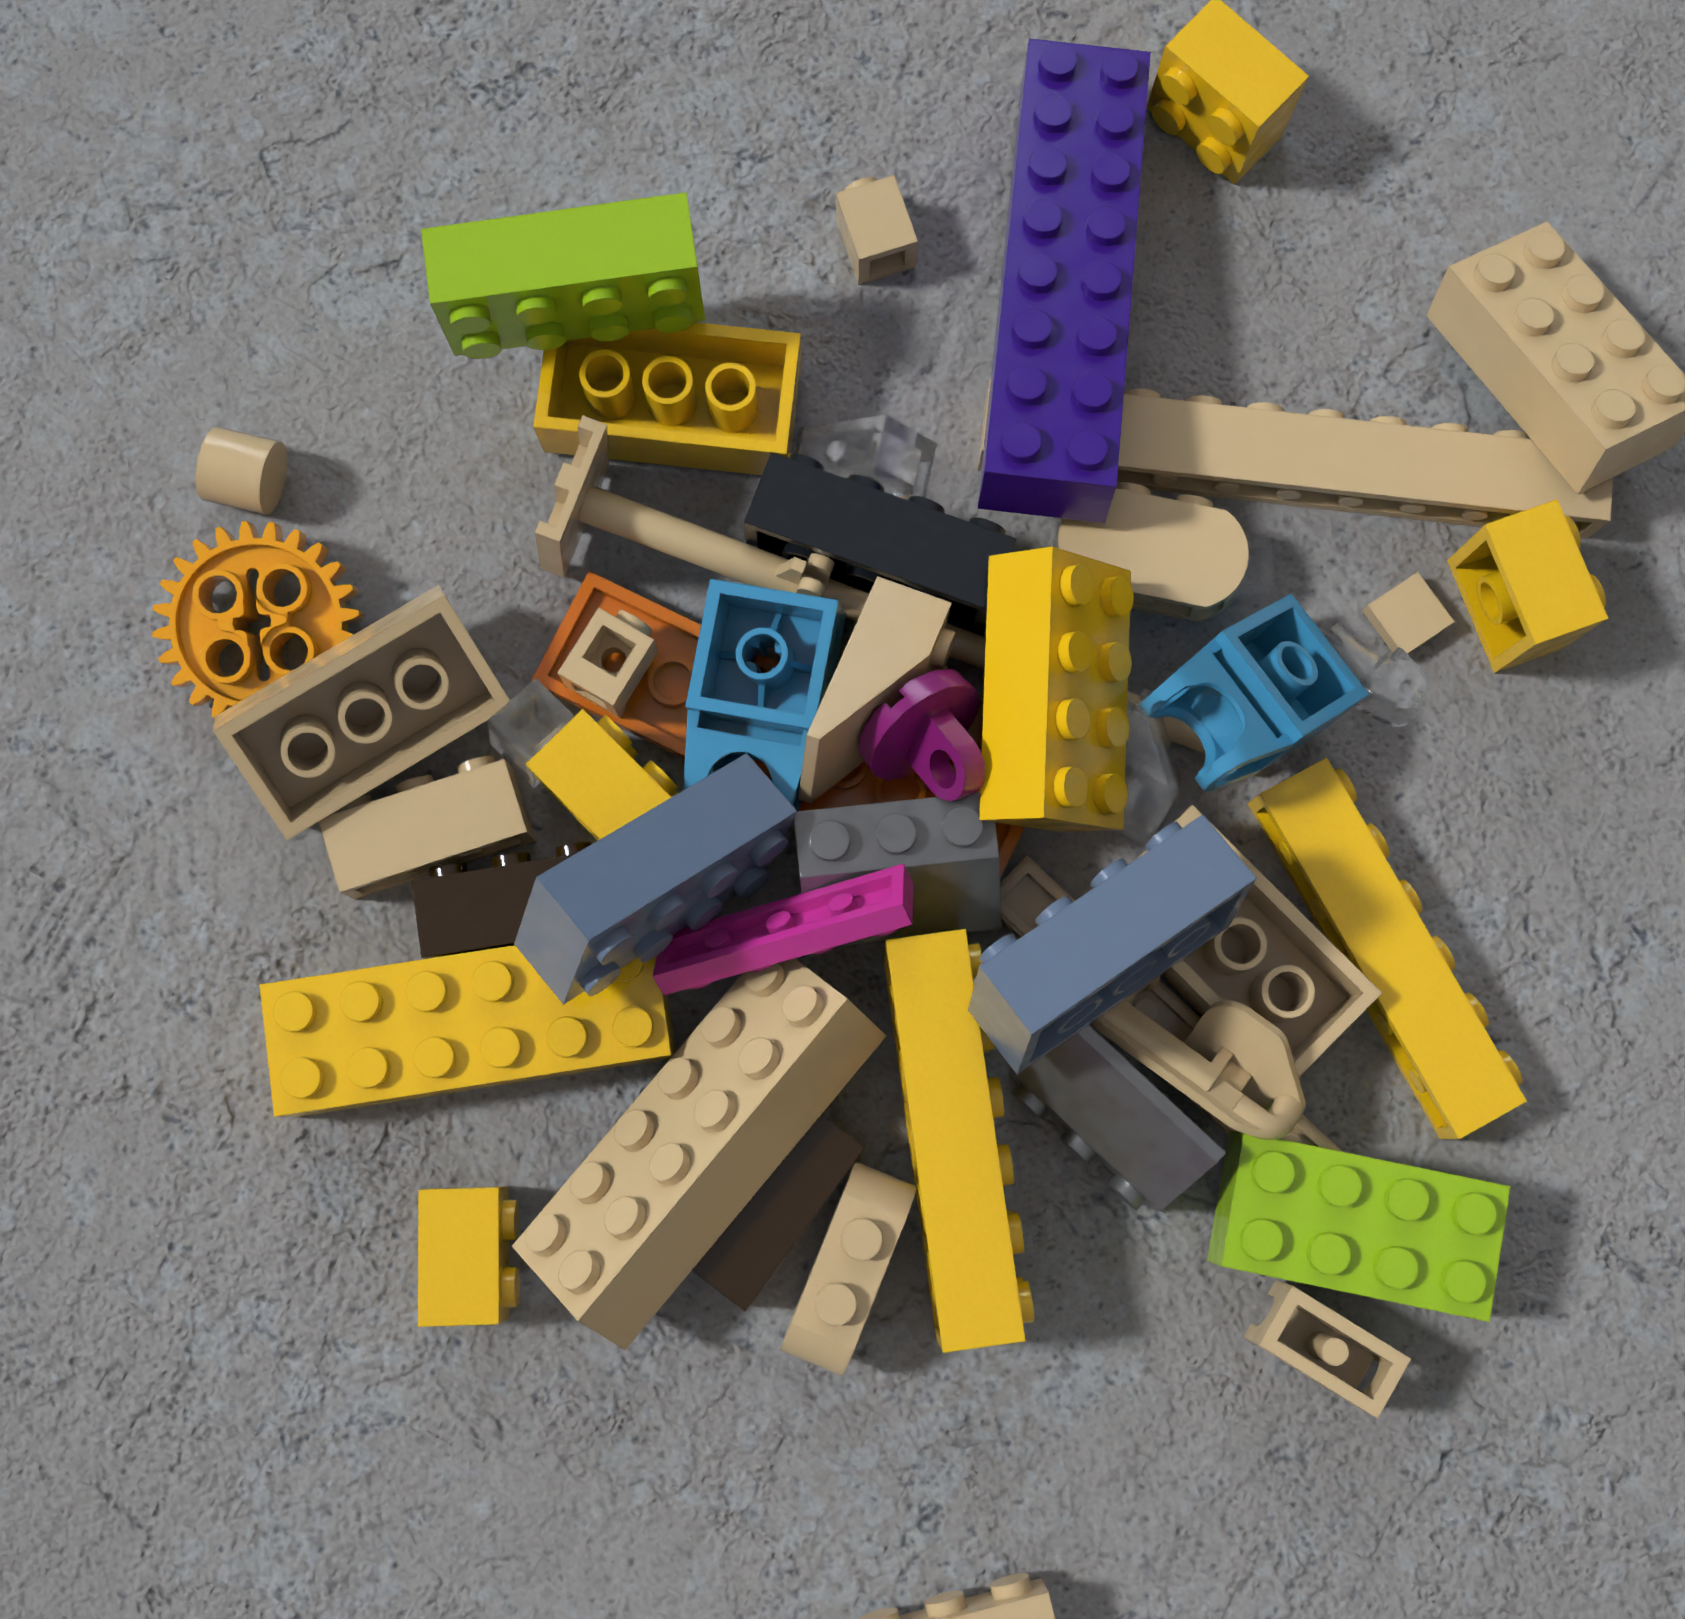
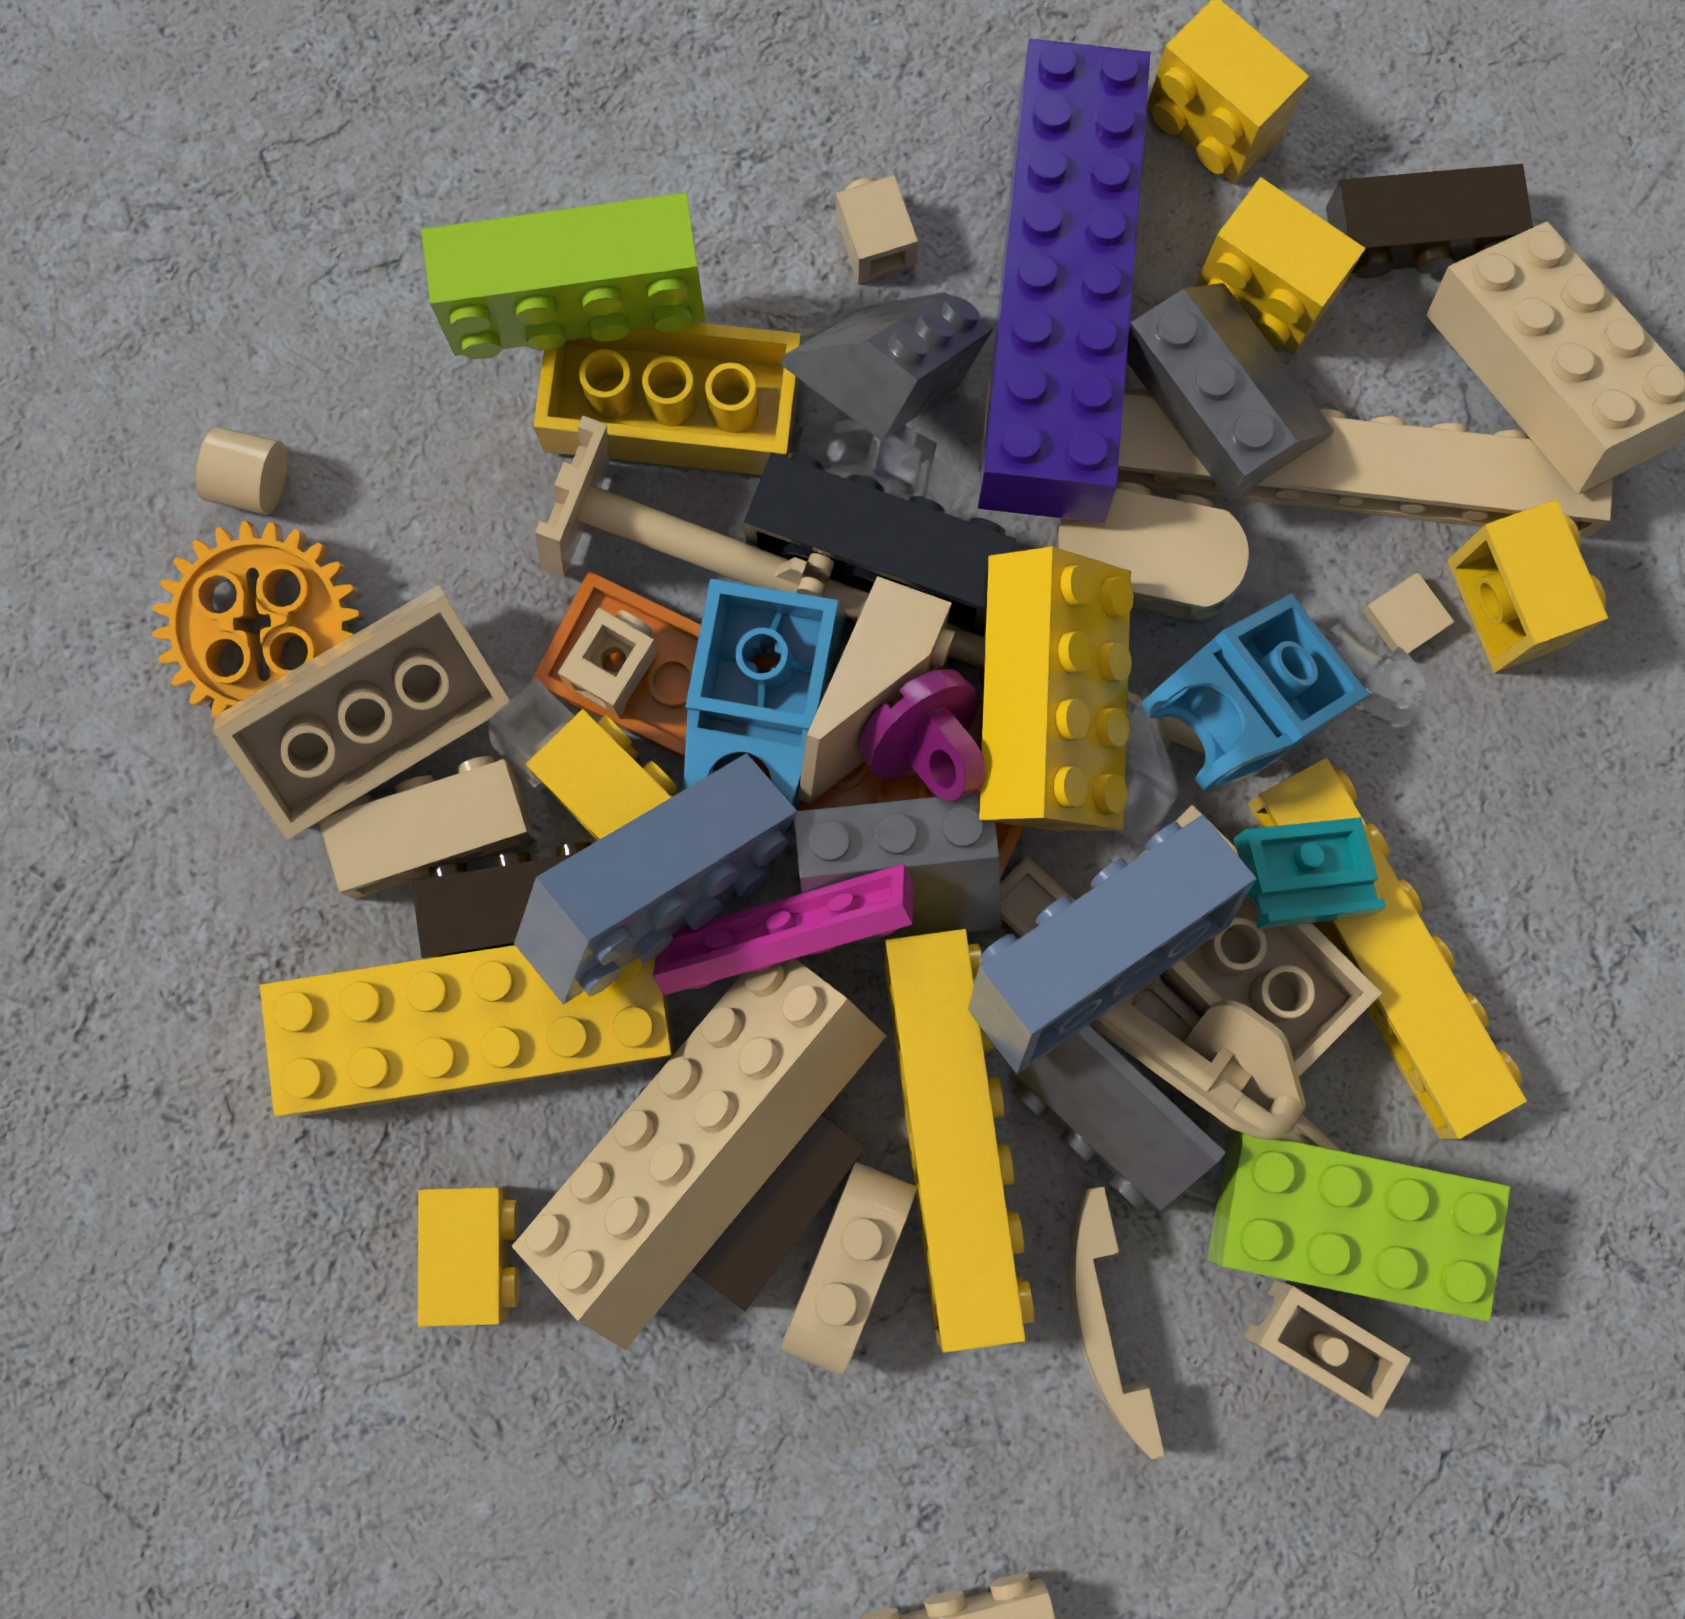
(892, 359): none -> flat silver slope
(1130, 1402): none -> tan slope
(1223, 387): none -> flat silver slope
(1280, 264): none -> yellow brick
(1310, 872): none -> teal plate
(1429, 216): none -> dark brown brick

